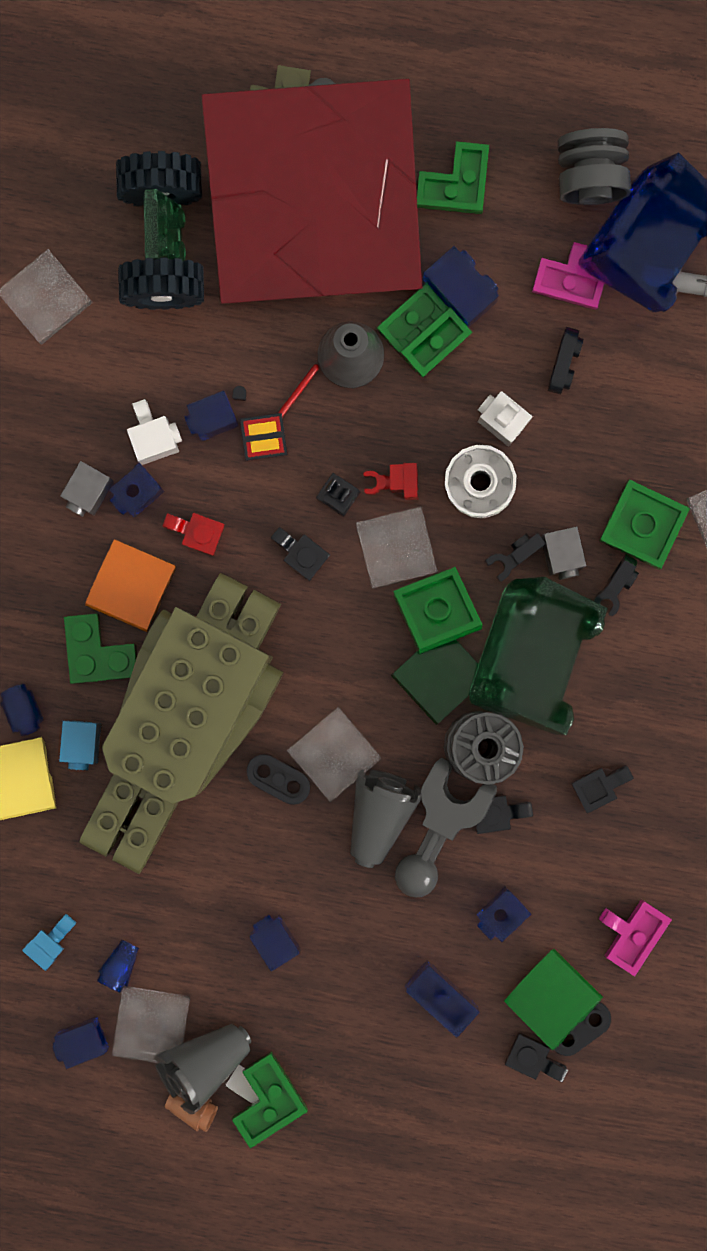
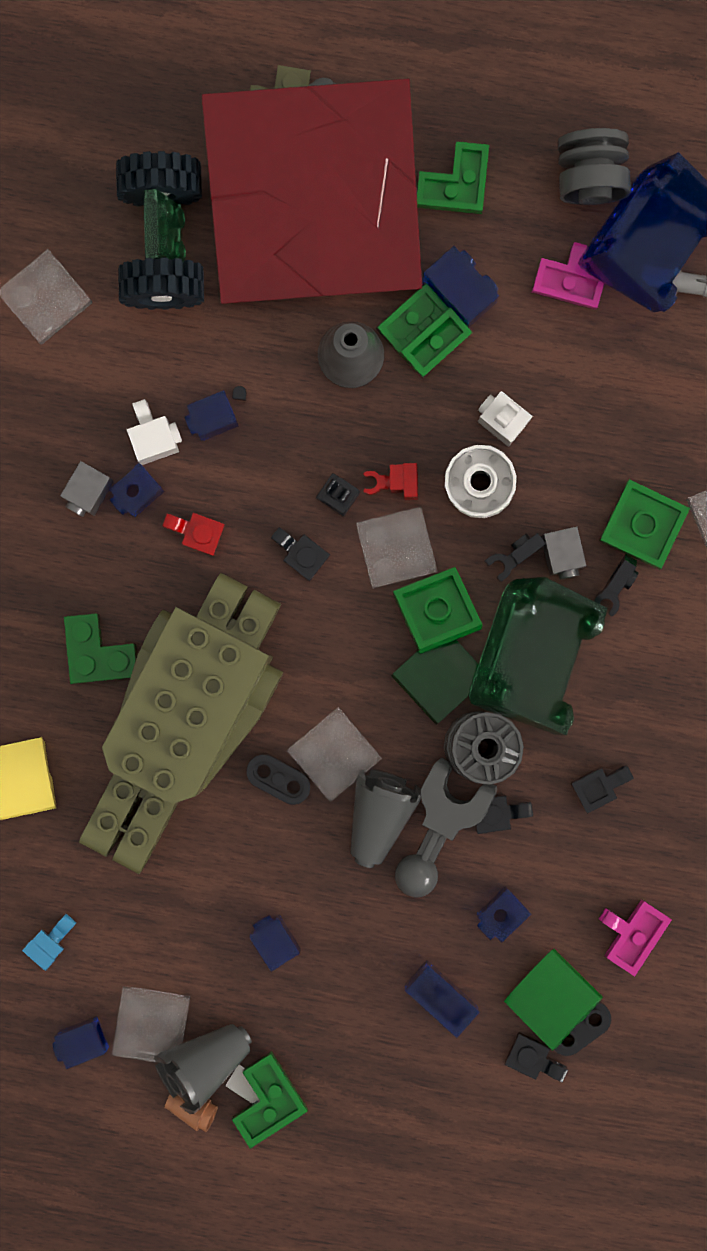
(21, 710): clear blue brick -> none
(80, 744): dark azure brick -> none
(118, 967): clear blue cone -> none
(130, 585): orange slope -> none
(265, 434): piece -> none
(569, 347): black plate -> none

